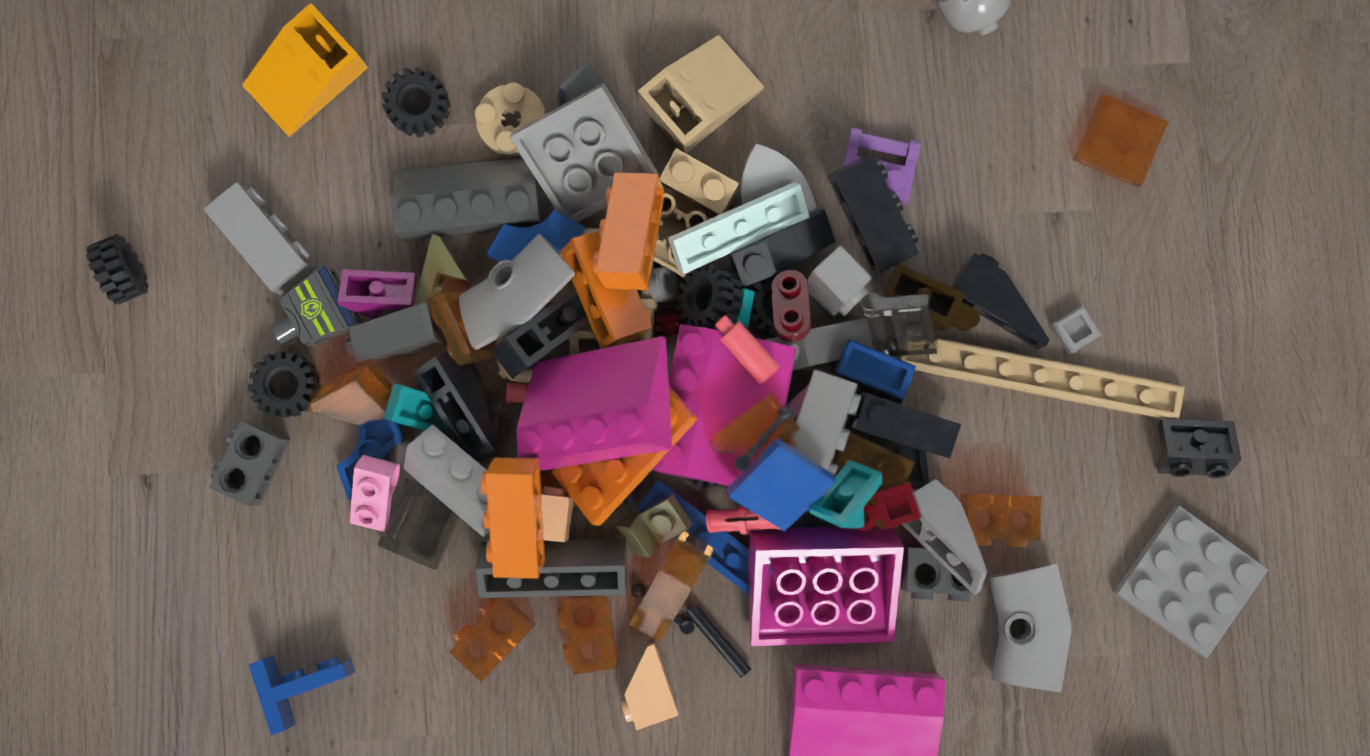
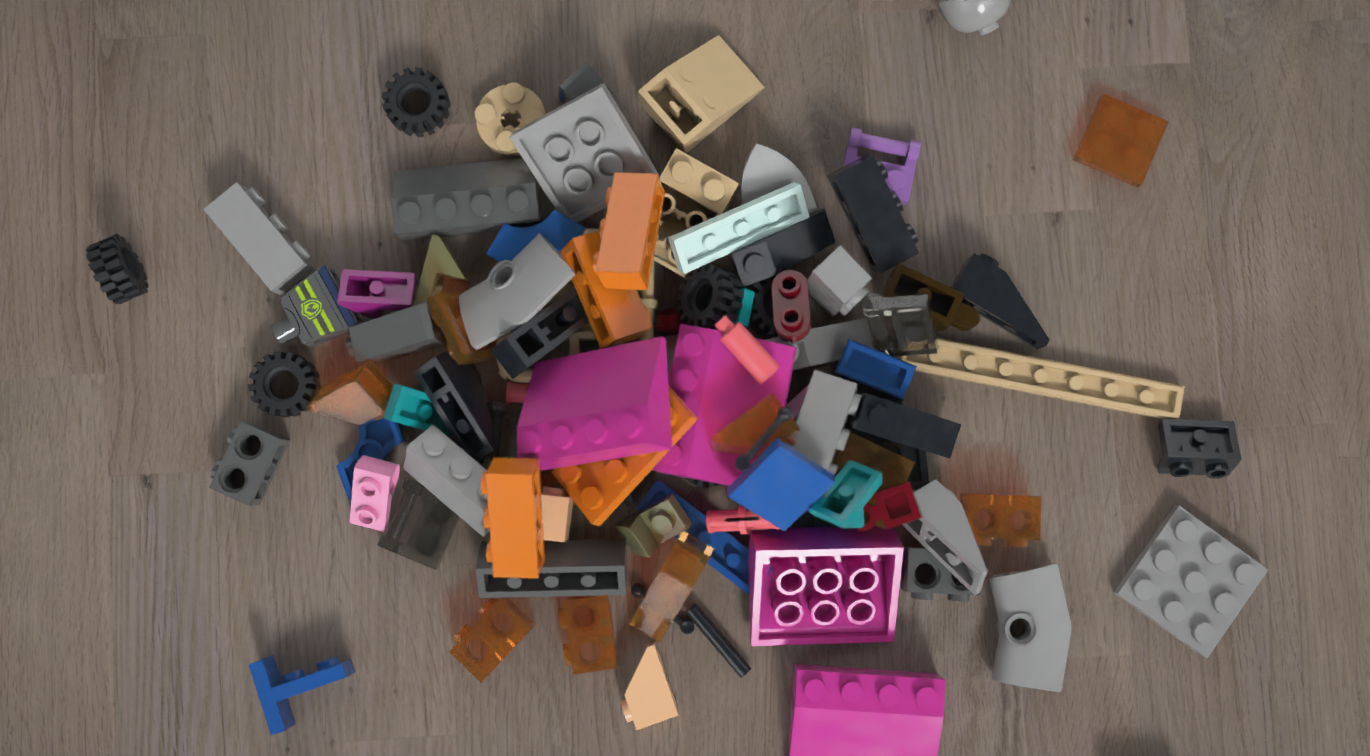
(303, 70): light orange slope -> none
(663, 284): light grey tile -> none
(1075, 329): light grey tile -> none

